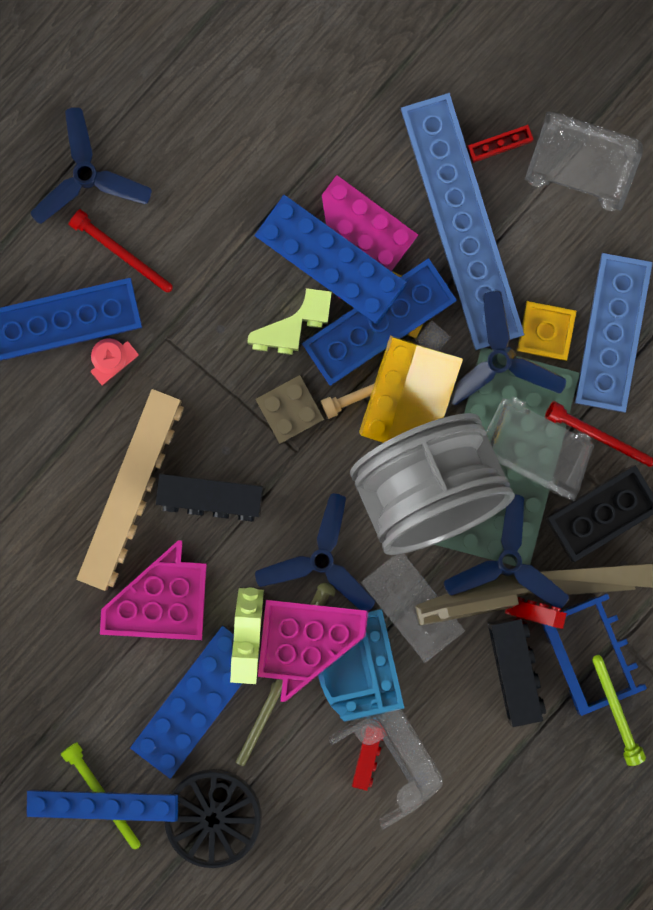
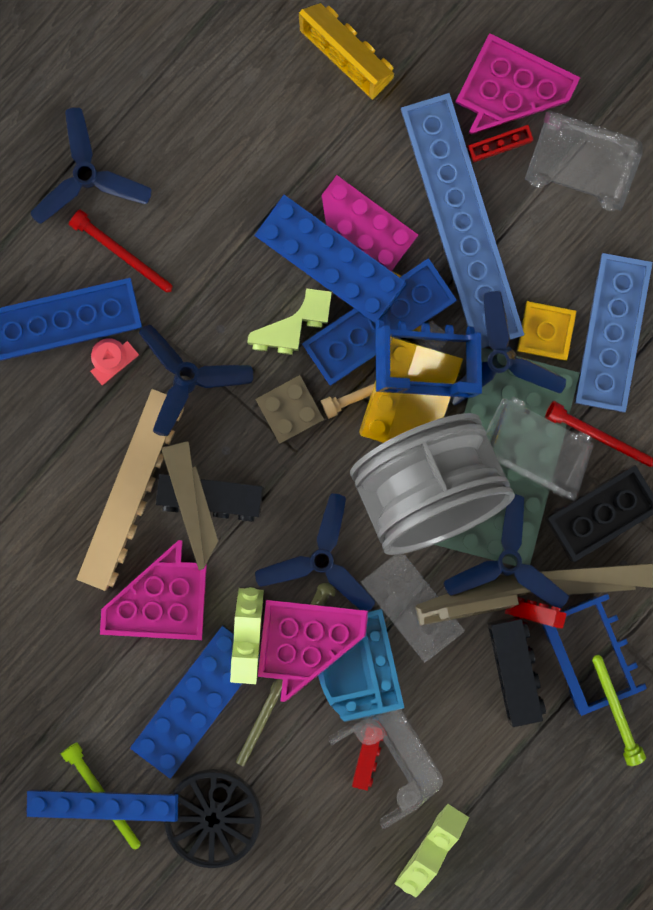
(191, 501): none -> dark tan wedge
(205, 377): none -> dark blue piece
(345, 49): none -> yellow slope
(389, 384): none -> blue hinge
(432, 851): none -> yellowish green arch
(512, 85): none -> dark pink wing

